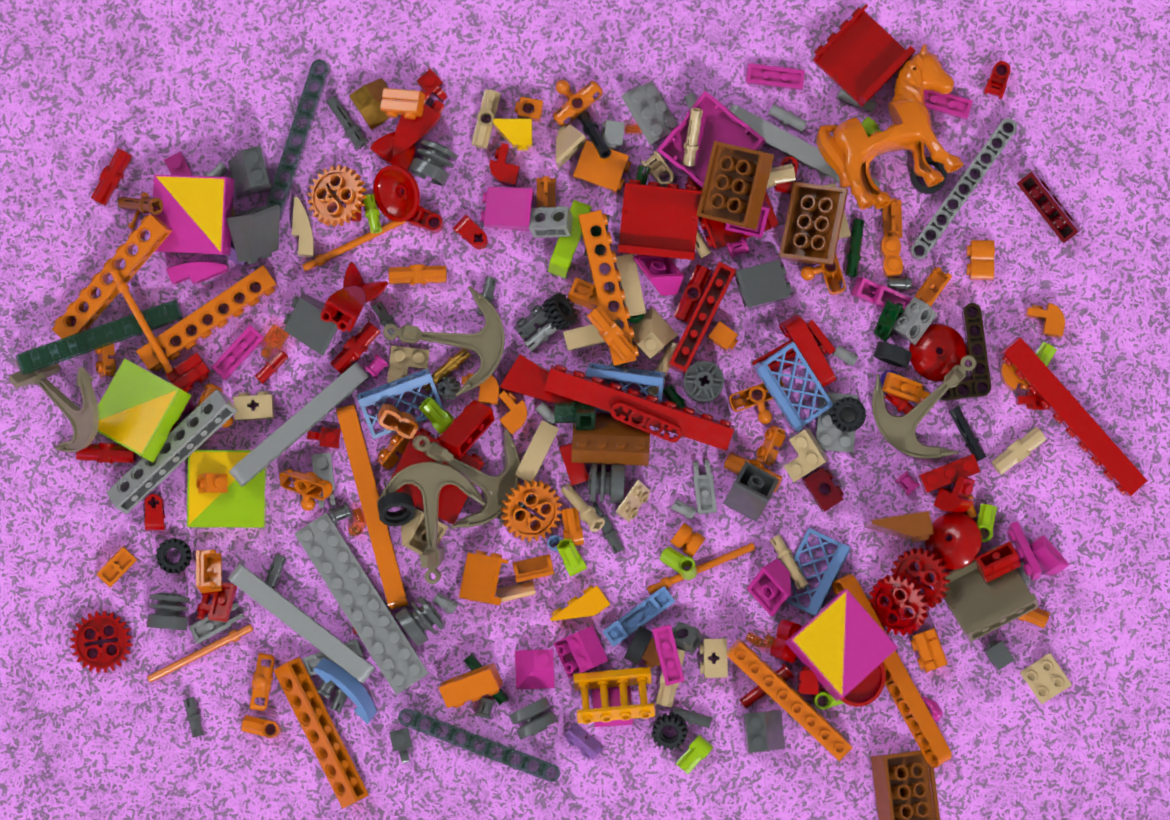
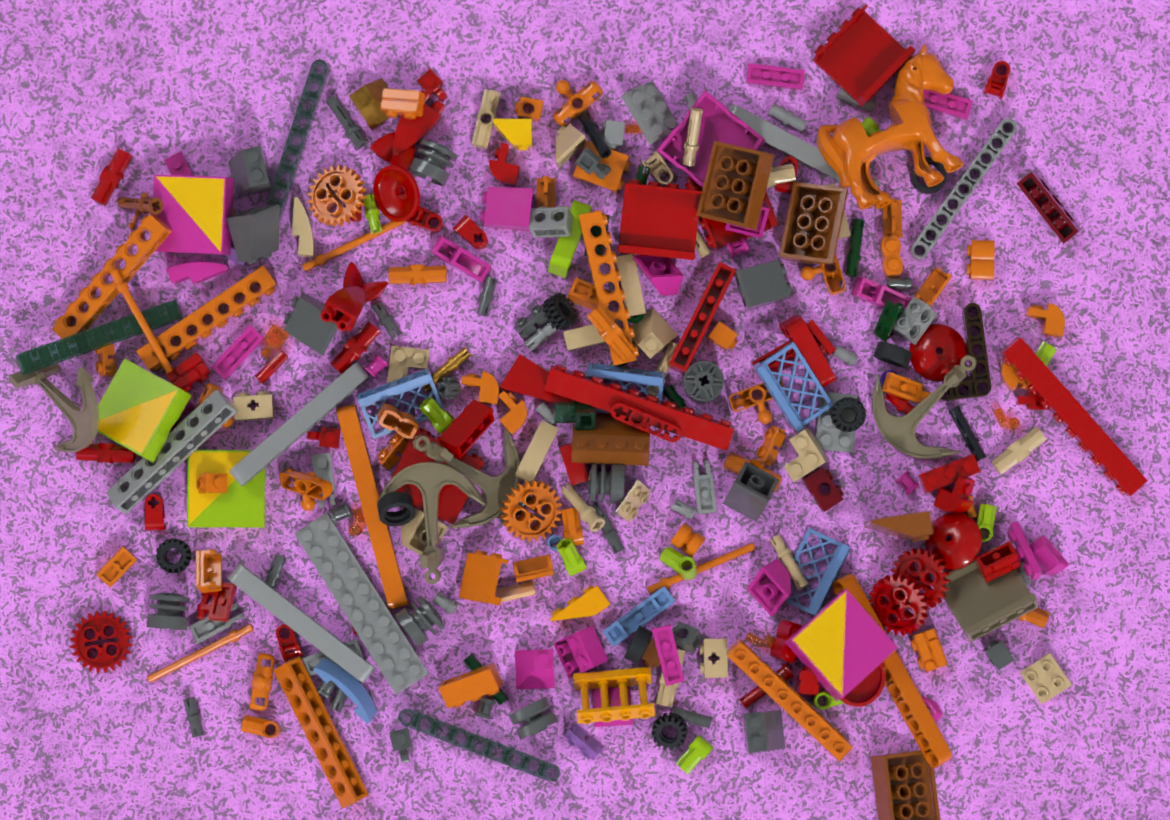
(218, 171): light grey pin -> none
(288, 644): none -> red piece
(460, 259): none -> dark pink slope
(486, 343): dark tan piece -> none
(590, 163): none -> dark grey plate
(698, 282): red piece -> none
(1006, 422): none -> clear orange arm

